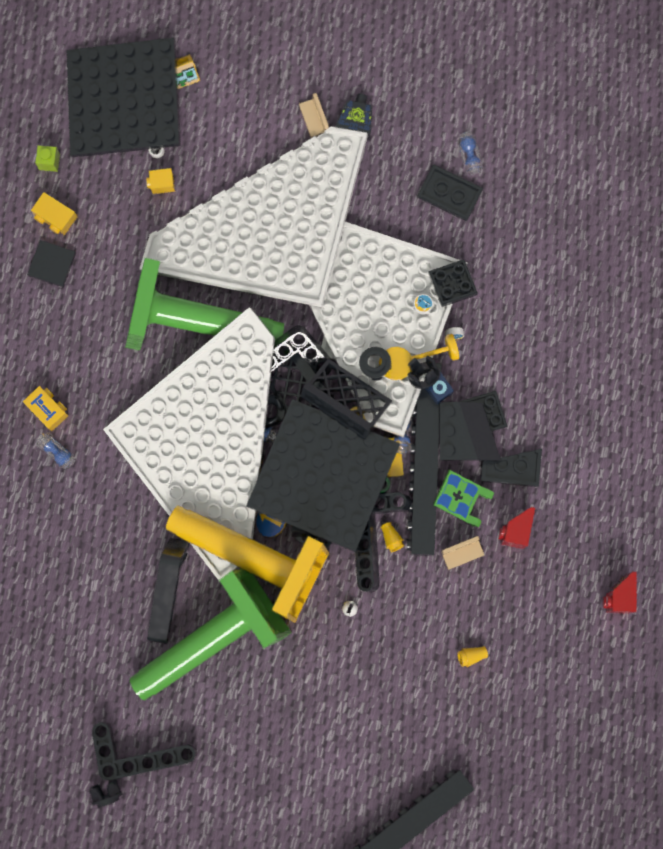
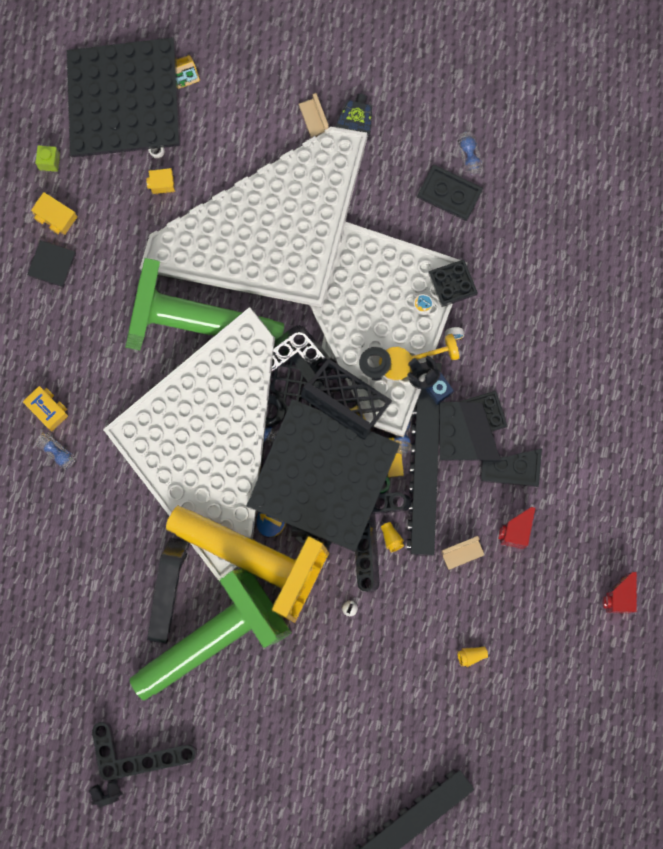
(459, 496): bright green flag -> none

